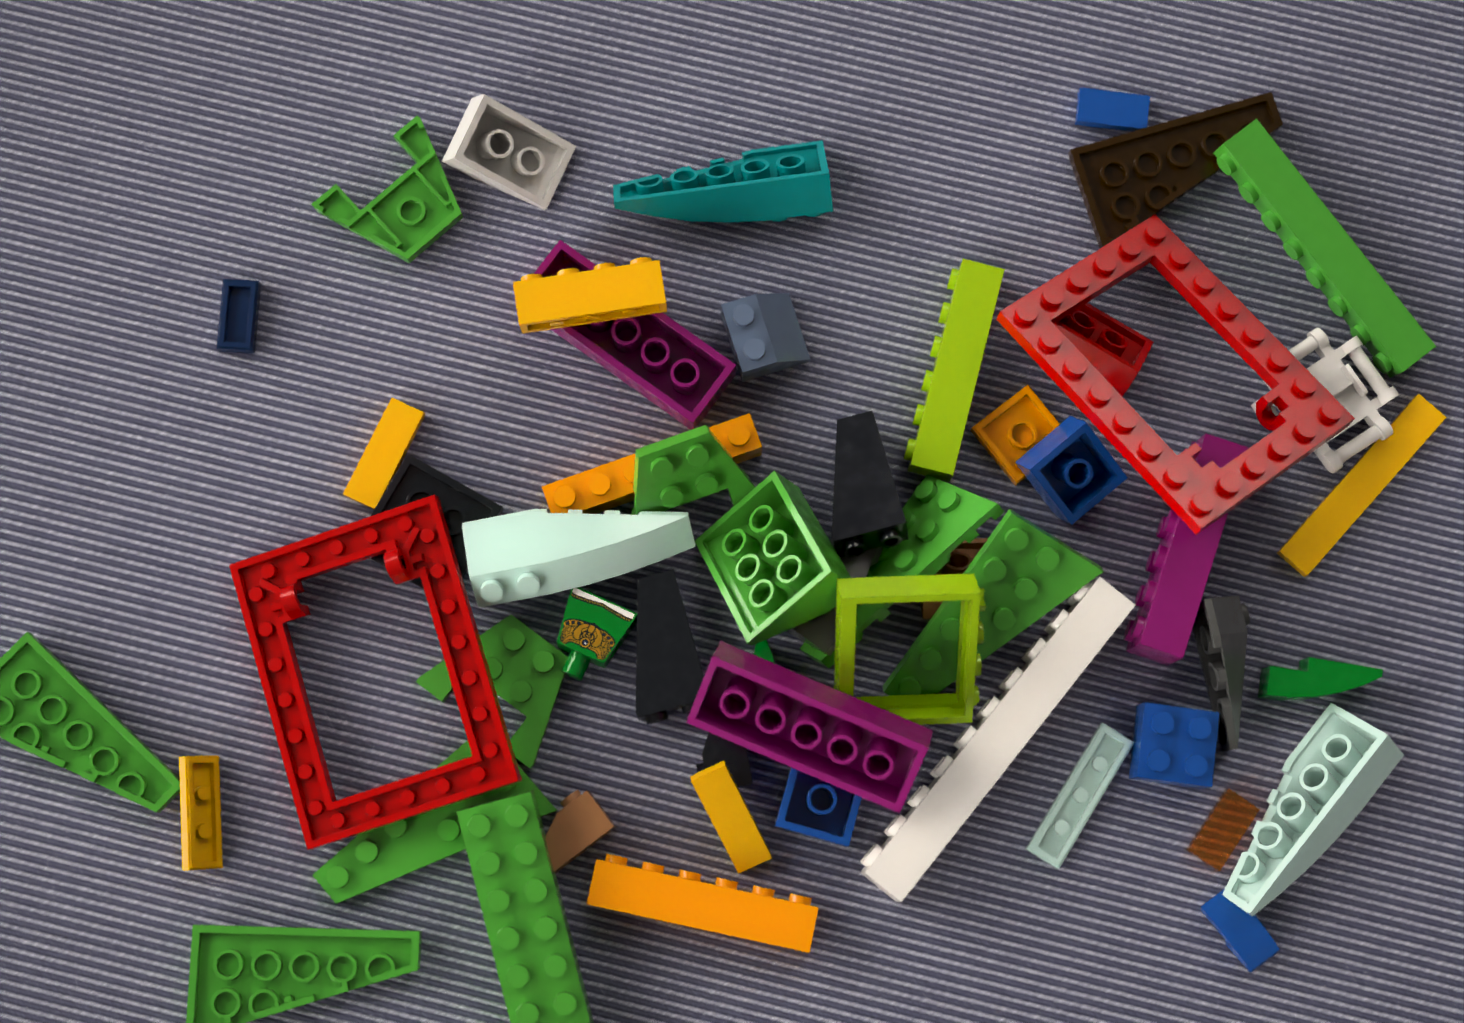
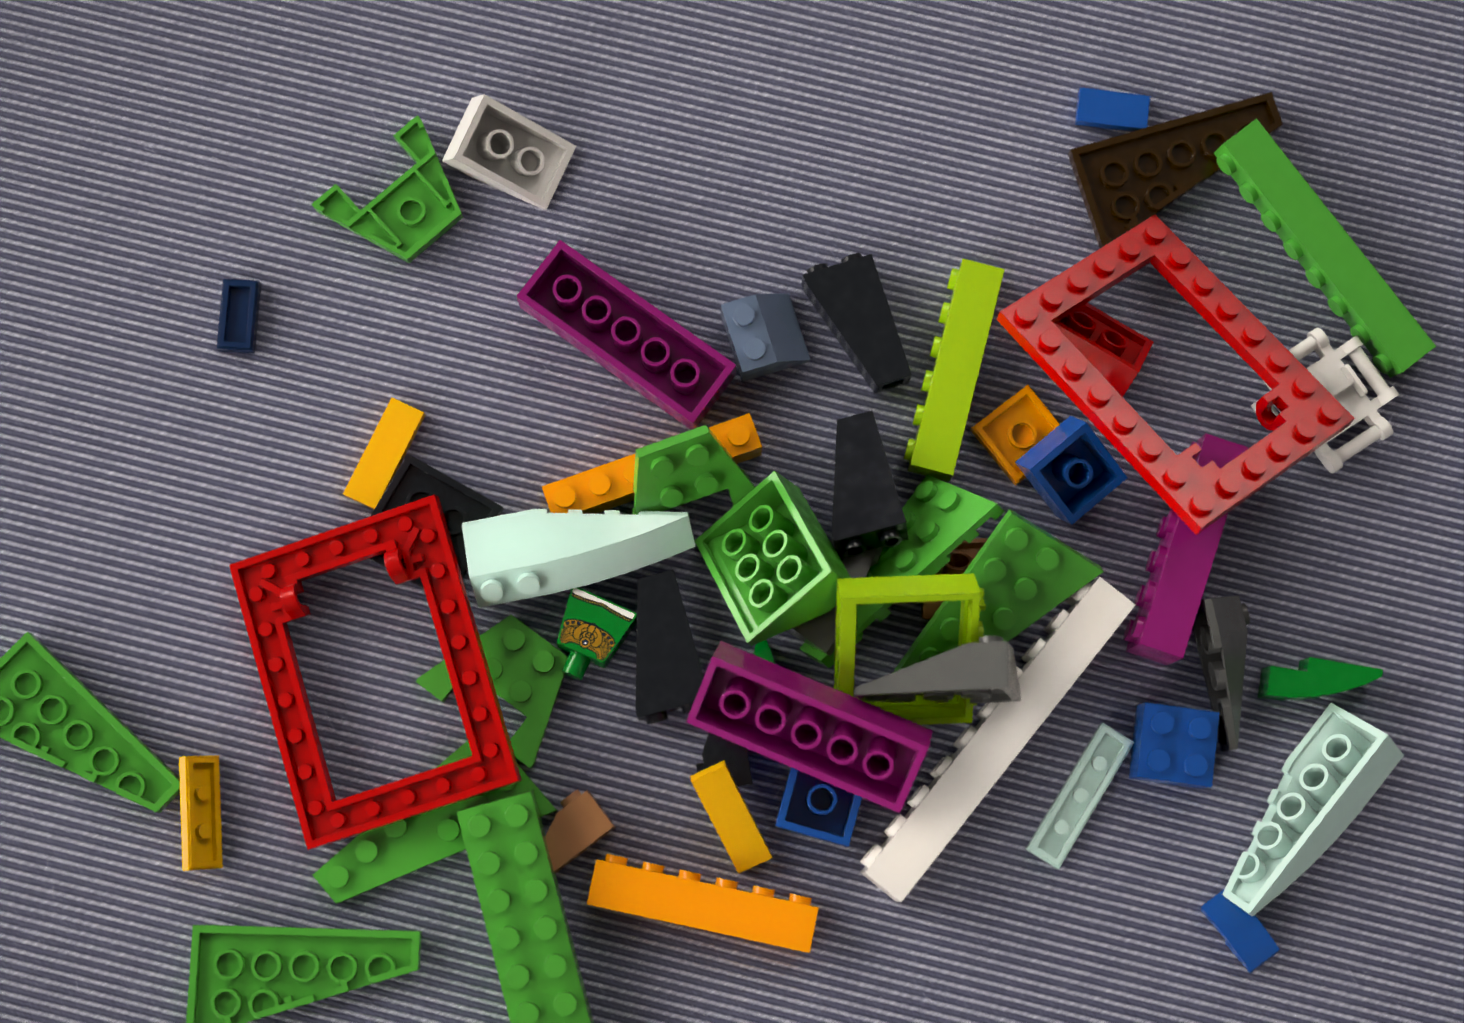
(589, 295): yellow brick -> none
(758, 187): teal wedge -> none
(859, 316): none -> black slope
(975, 671): none -> dark grey wedge
(1222, 829): clear orange tile -> none
(1361, 486): yellow tile -> none

